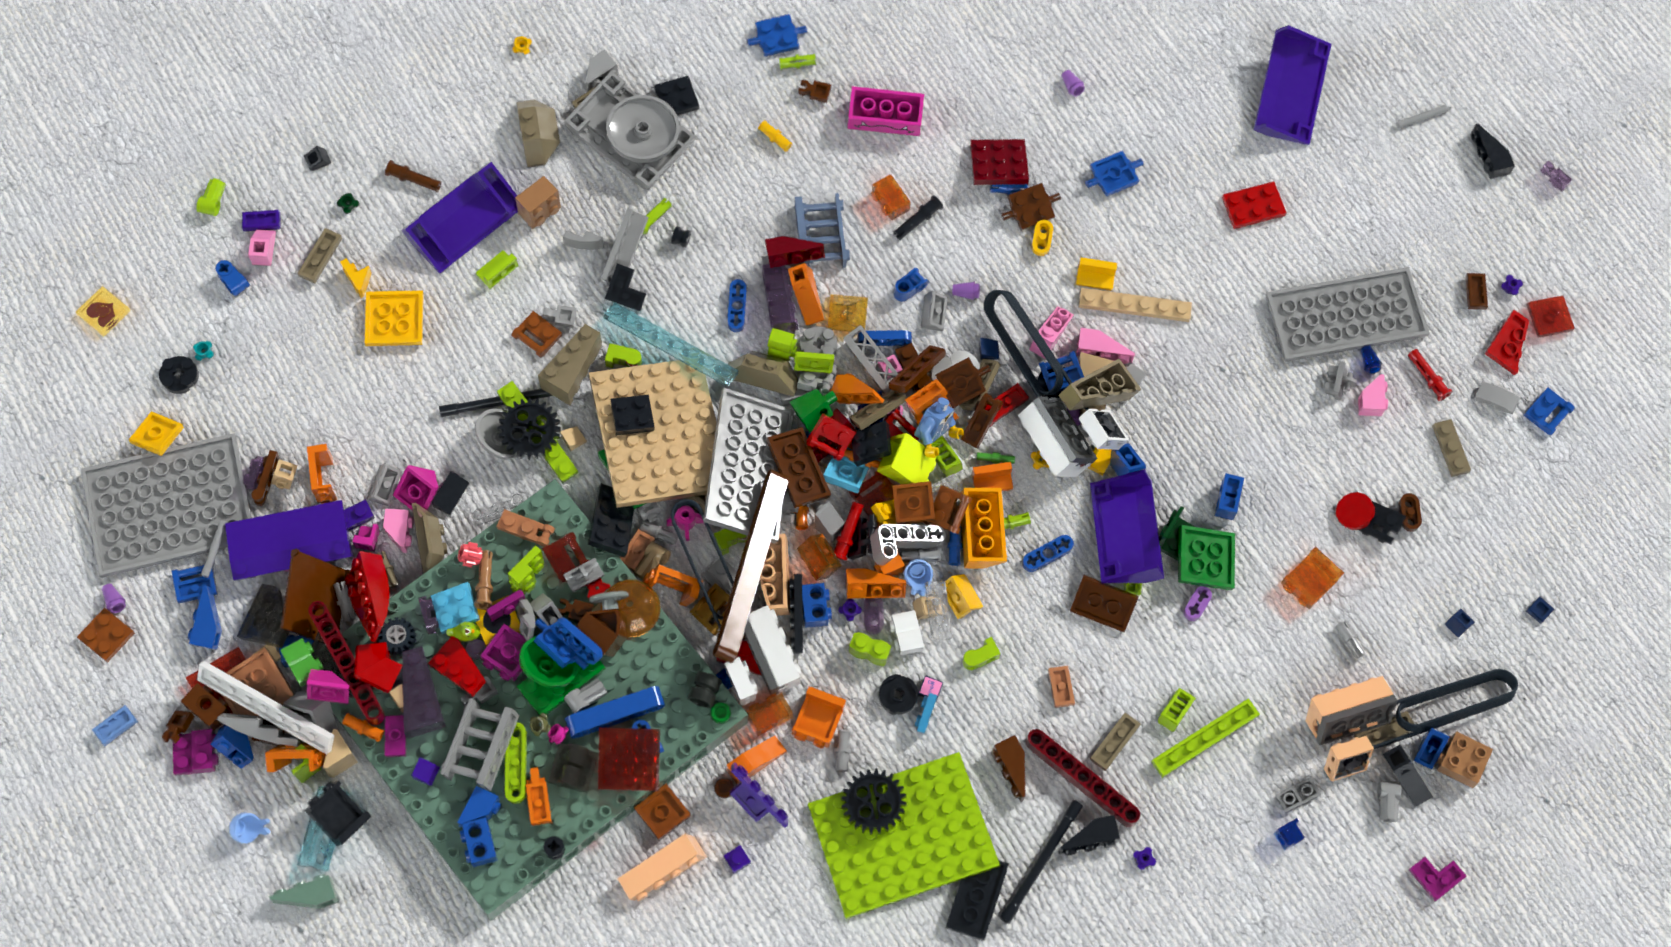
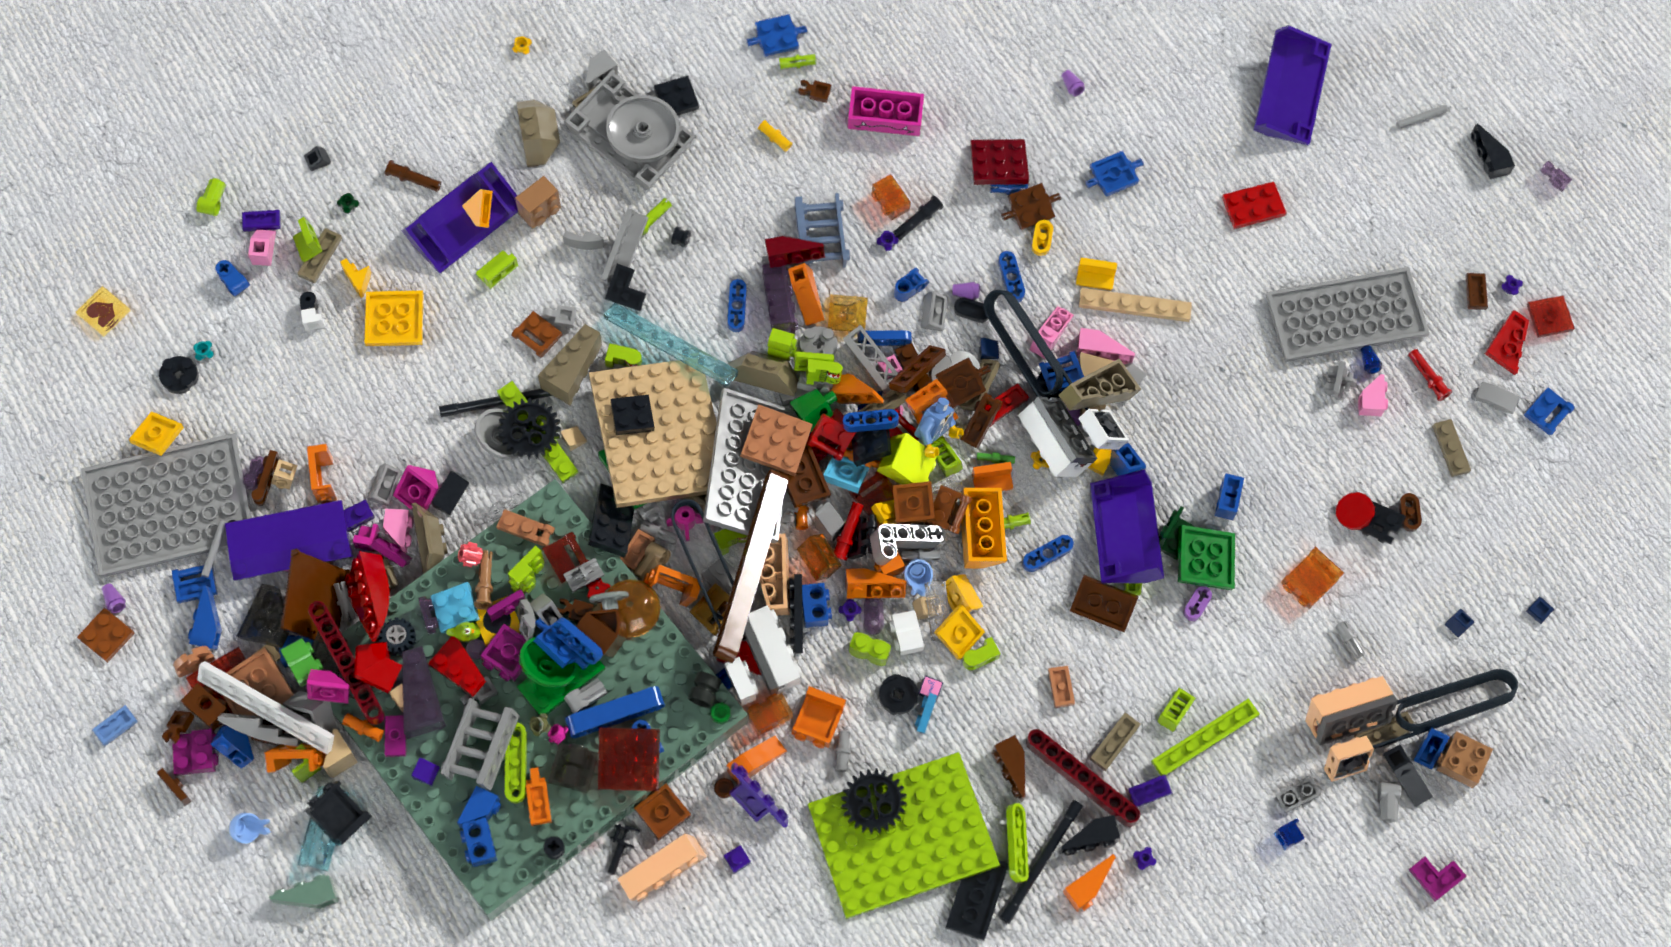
(174, 785): none -> reddish brown plate
(189, 664): none -> nougat plate
(307, 241): none -> lime panel
(309, 307): none -> leg
(391, 551): none -> magenta plate
(479, 207): none -> light orange slope
(620, 847): none -> black piece
(776, 440): none -> nougat plate
(823, 371): none -> lime leg
(876, 414): none -> blue beam
(887, 235): none -> dark purple plate
(954, 548): blue pin -> none
(959, 632): none -> yellow plate
(970, 310): none -> black tile
(1009, 285): none -> blue beam
(1017, 843): none -> lime plate
(1085, 888): none -> orange slope
(1150, 791): none -> dark purple plate

